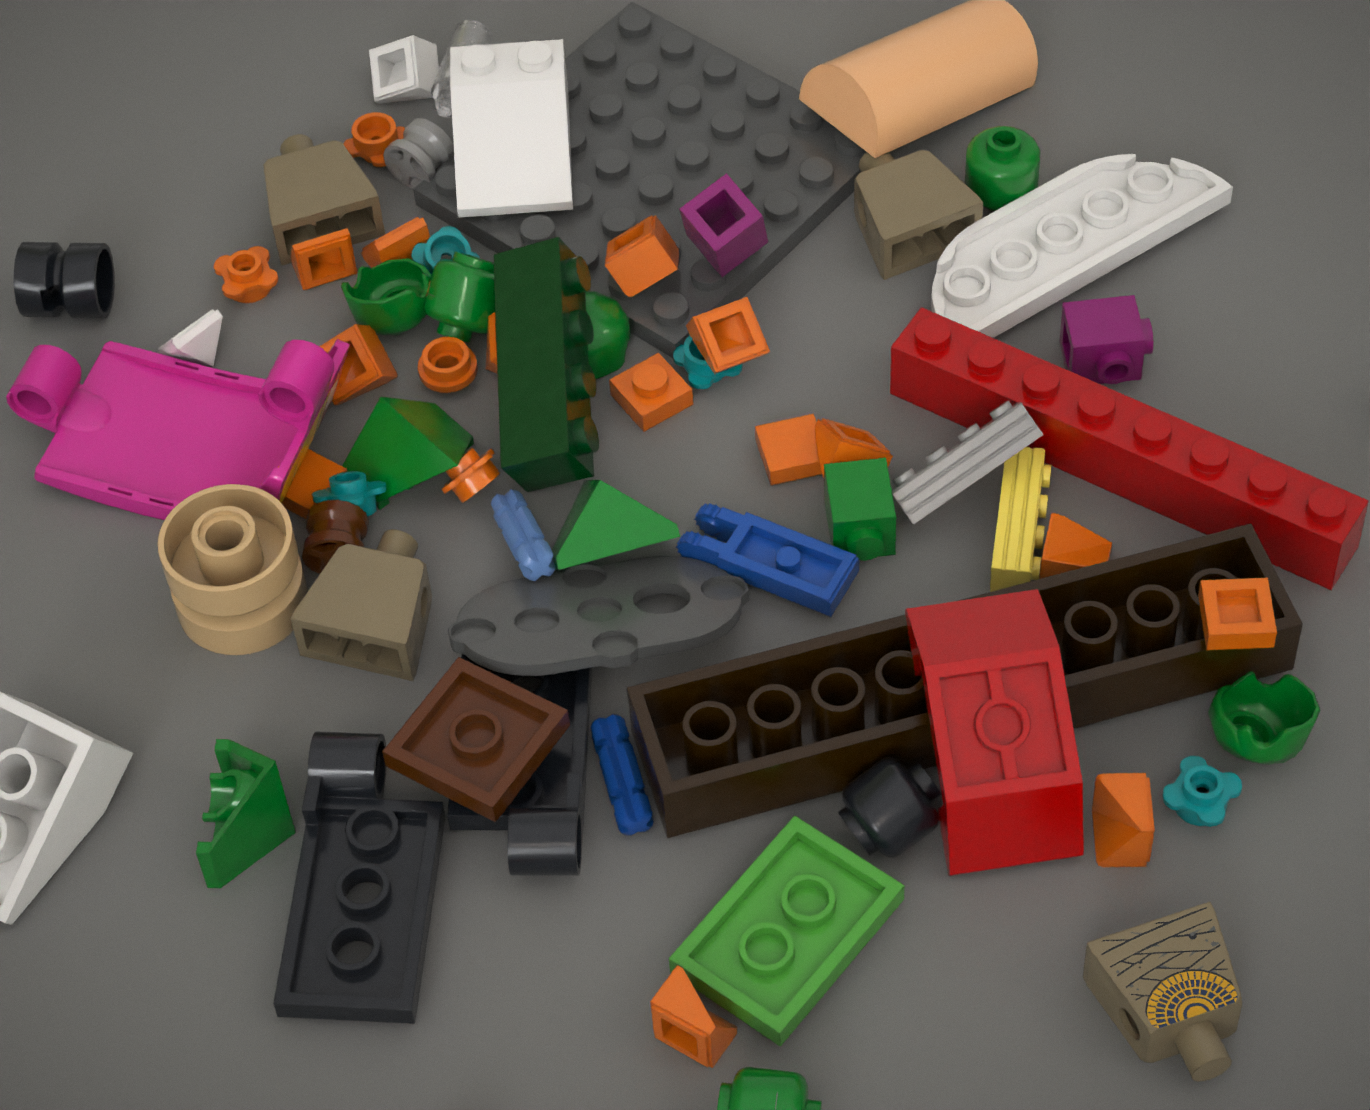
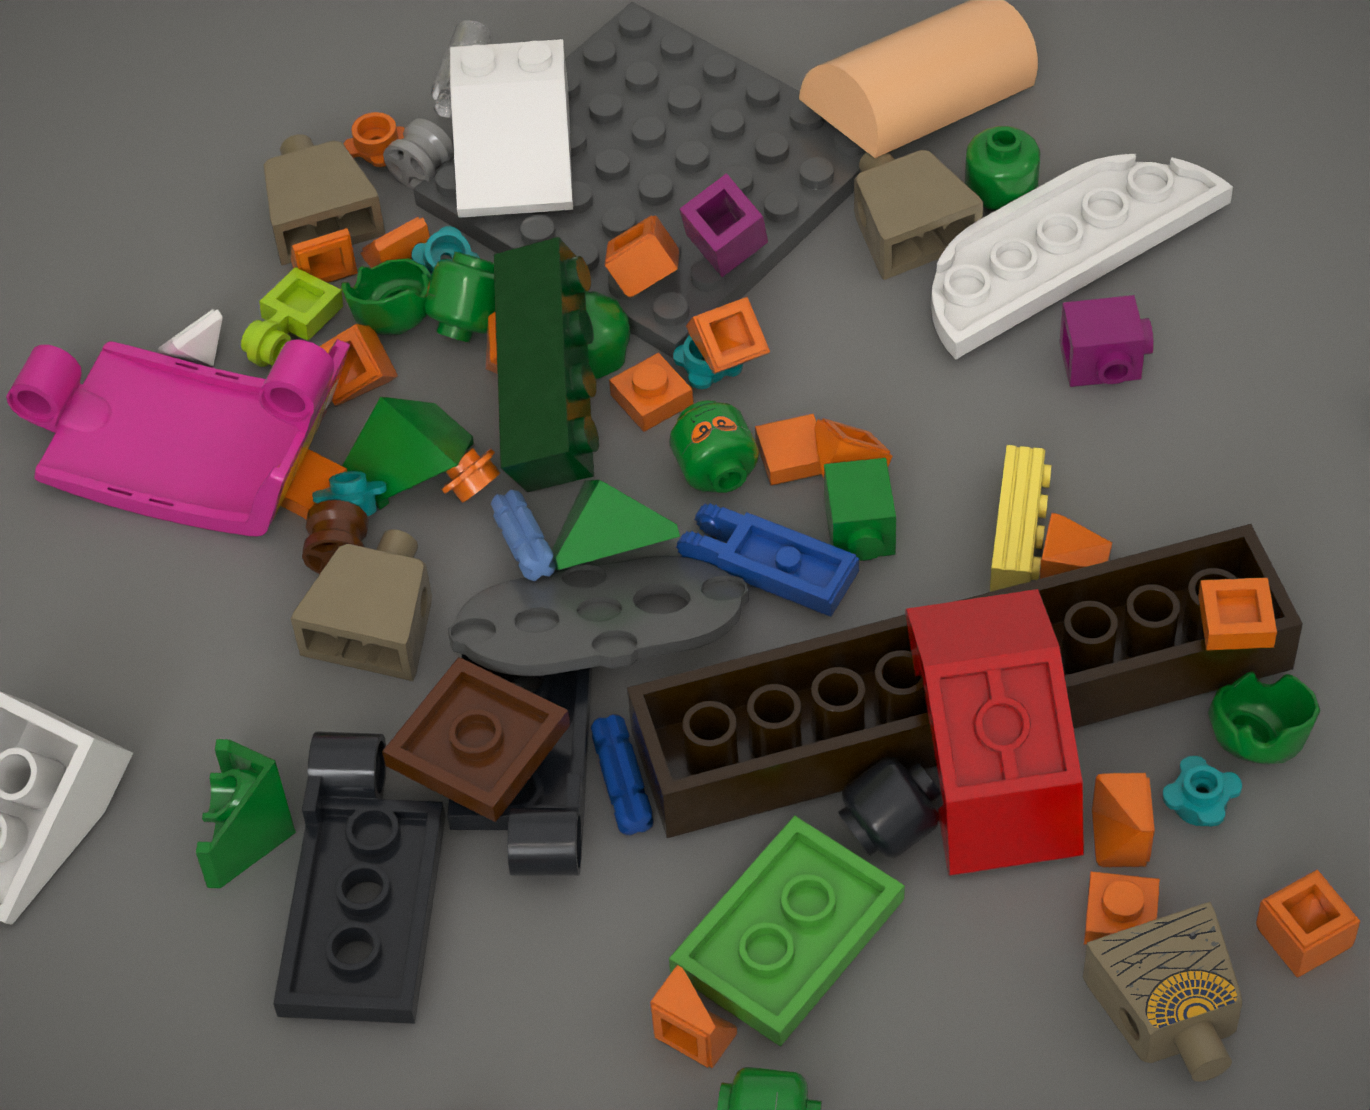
(59, 279): black wheel -> none
(232, 568): tan wheel -> none
(246, 274): orange plate -> none
(294, 305): none -> lime plate
(403, 70): white slope -> none
(447, 365): orange plate -> none
(713, 445): none -> green head
(966, 462): light grey piece -> none
(1119, 903): none -> orange plate
(1131, 446): red brick -> none
(1307, 923): none -> orange slope

